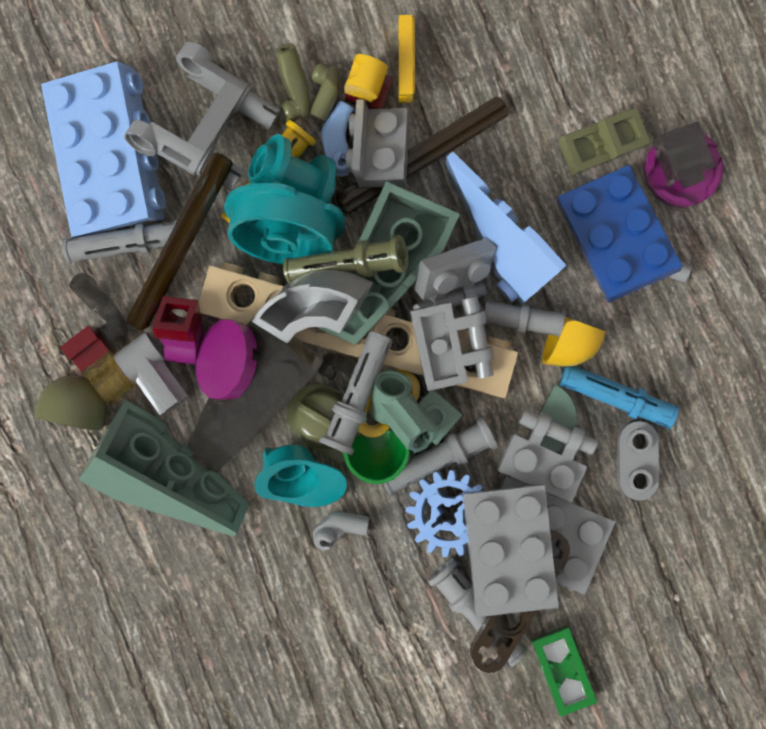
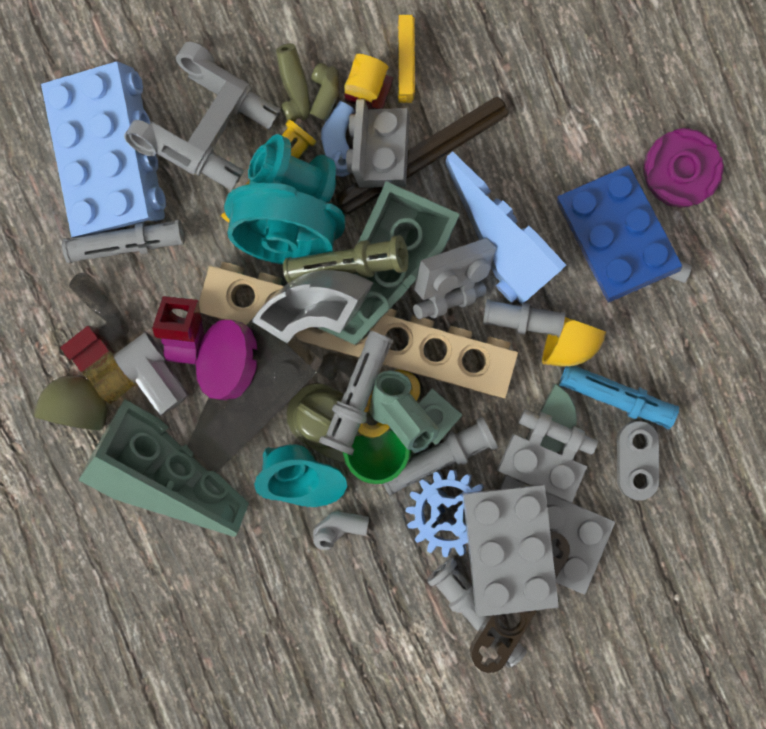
(180, 240): dark brown axle -> none
(440, 347): light grey plate -> none
(563, 670): green piece -> none
(604, 141): olive slope -> none
(684, 155): clear smoke brick -> none

